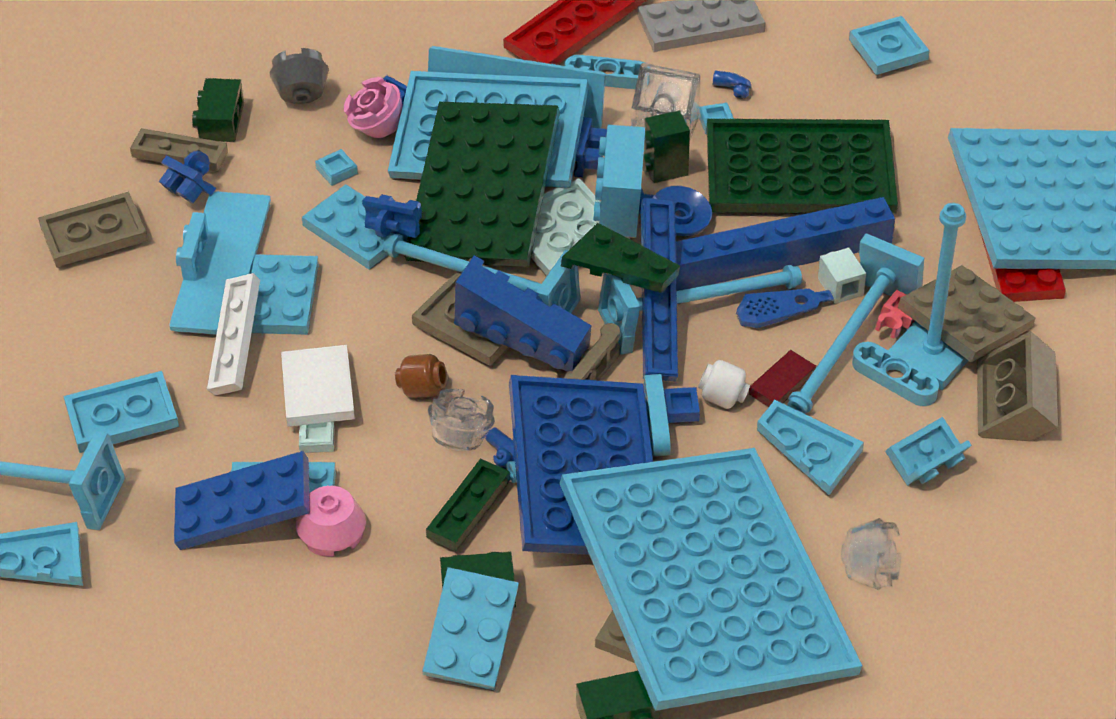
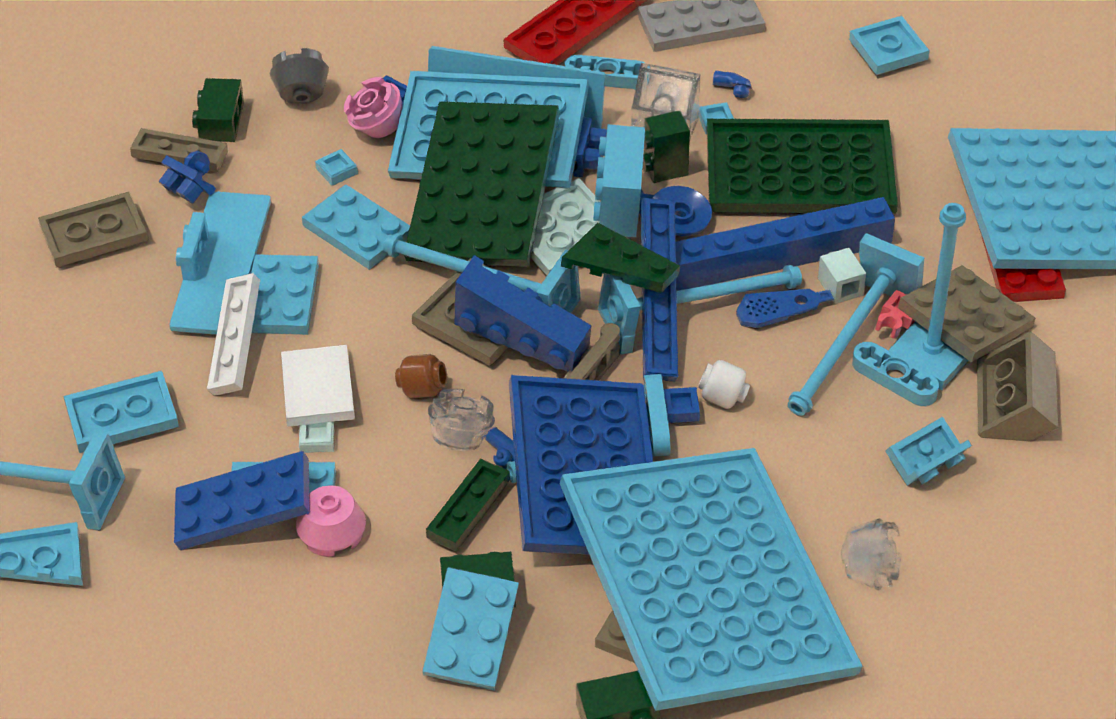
(394, 217): blue hips -> none
(782, 379): dark red tile -> none
(810, 444): medium azure wing -> none

